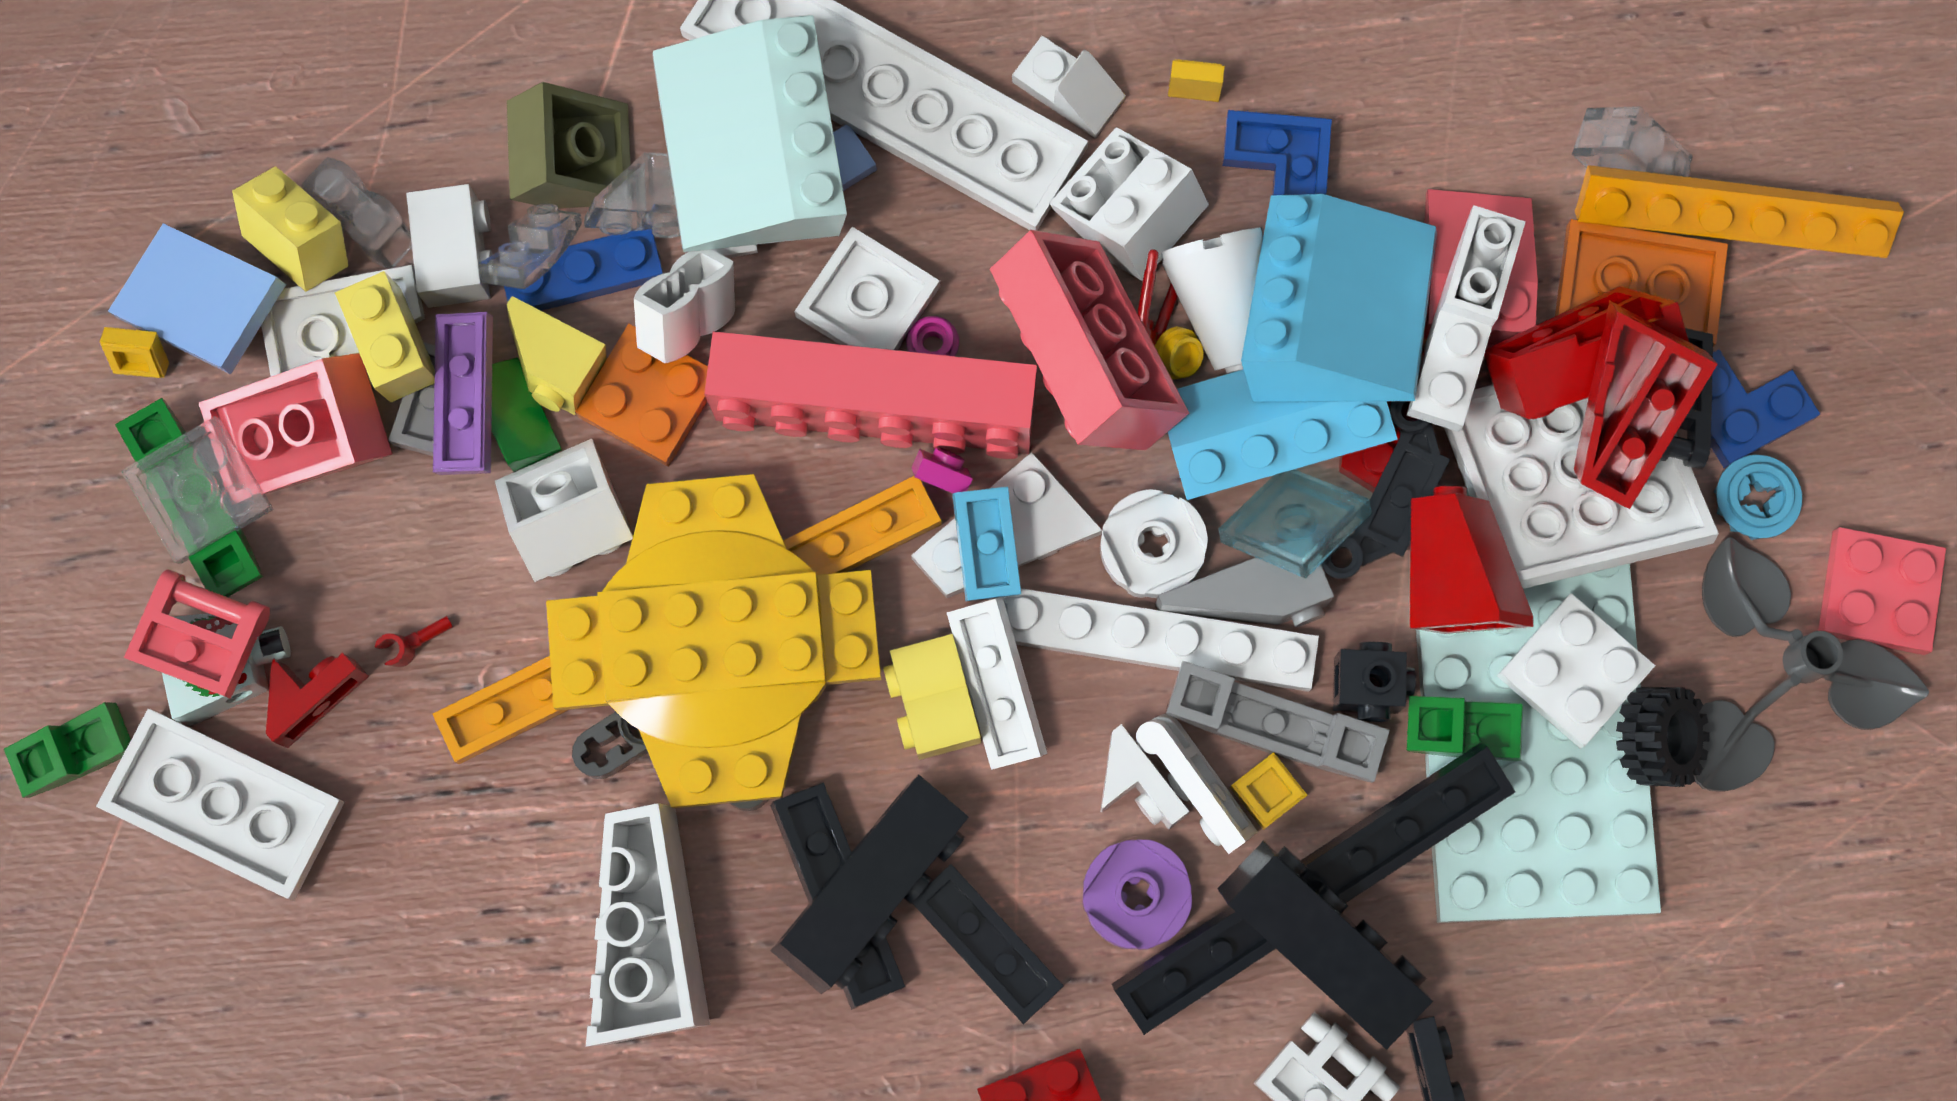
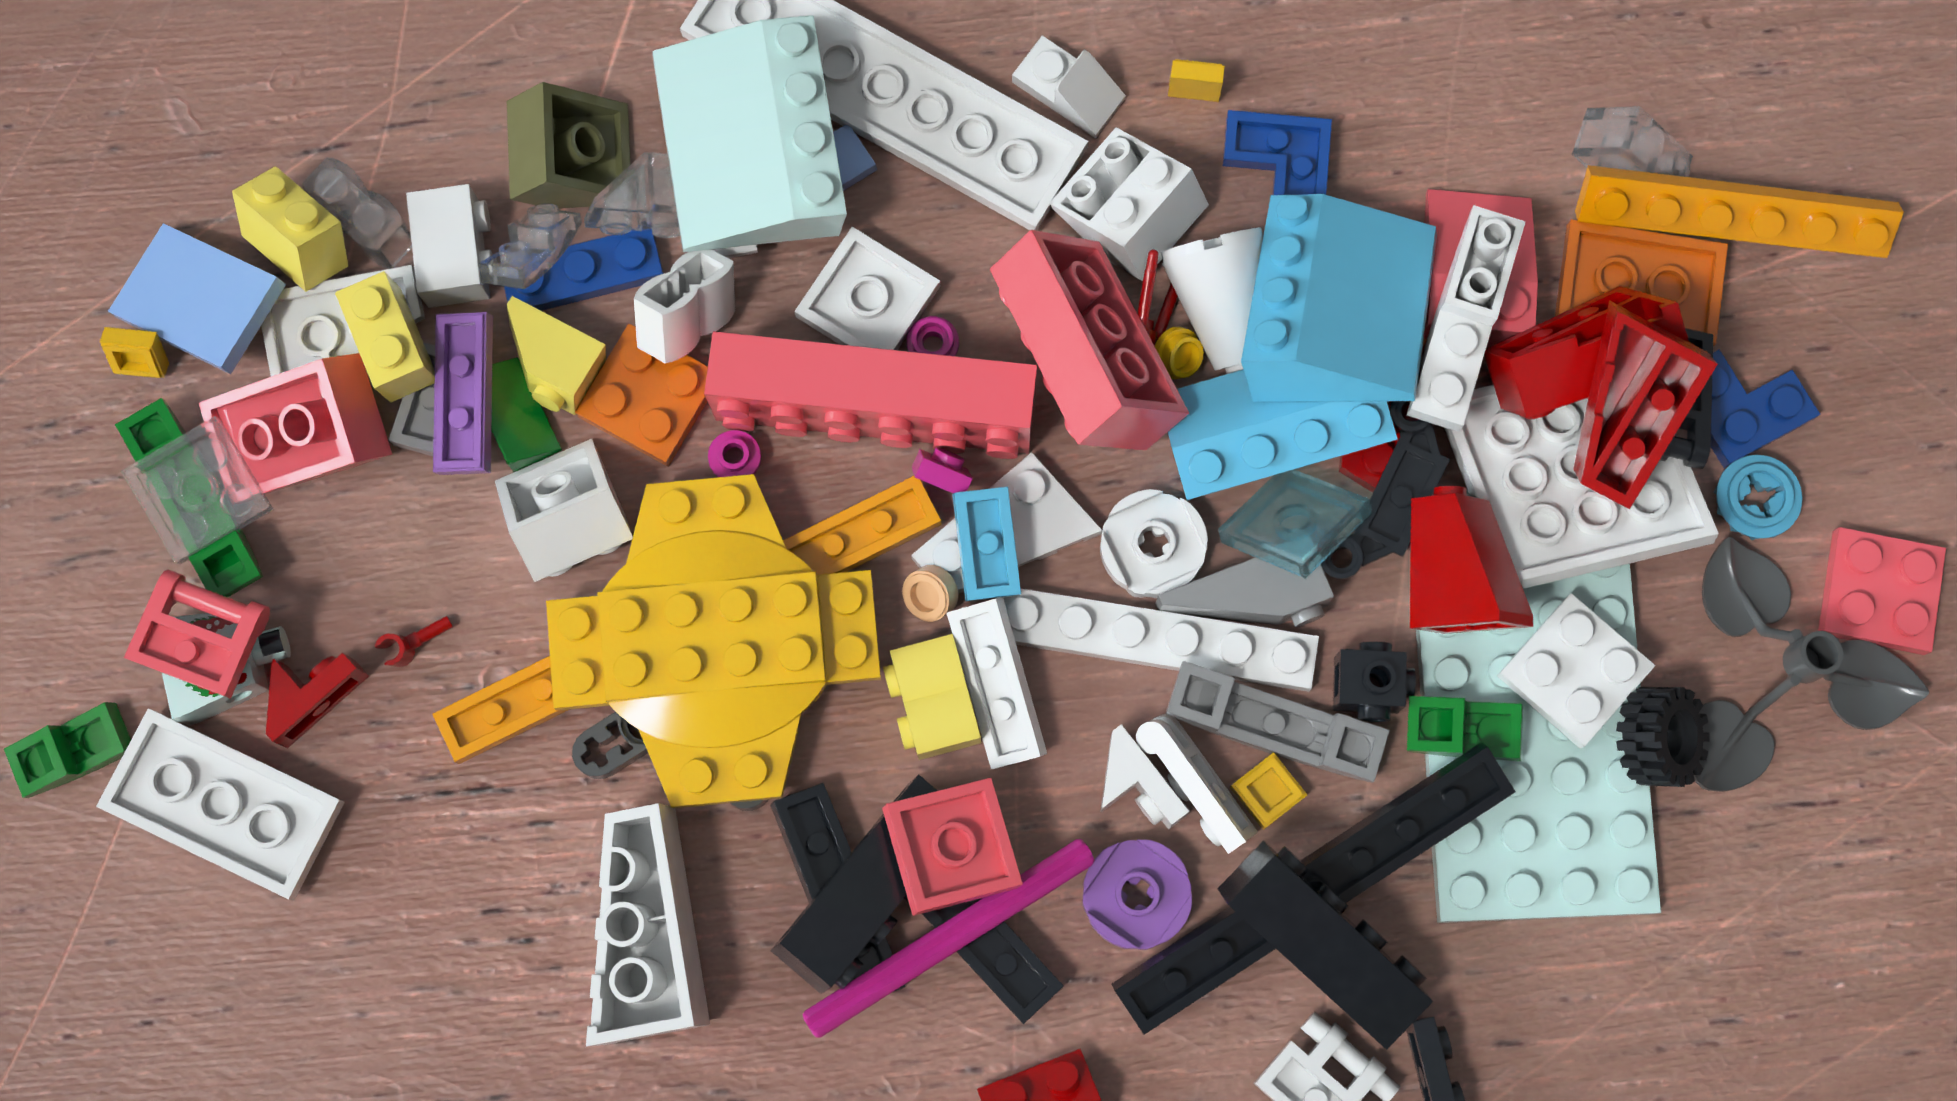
(734, 438): none -> dark pink plate
(930, 593): none -> light nougat tile
(946, 939): none -> dark pink axle
(952, 846): none -> coral plate

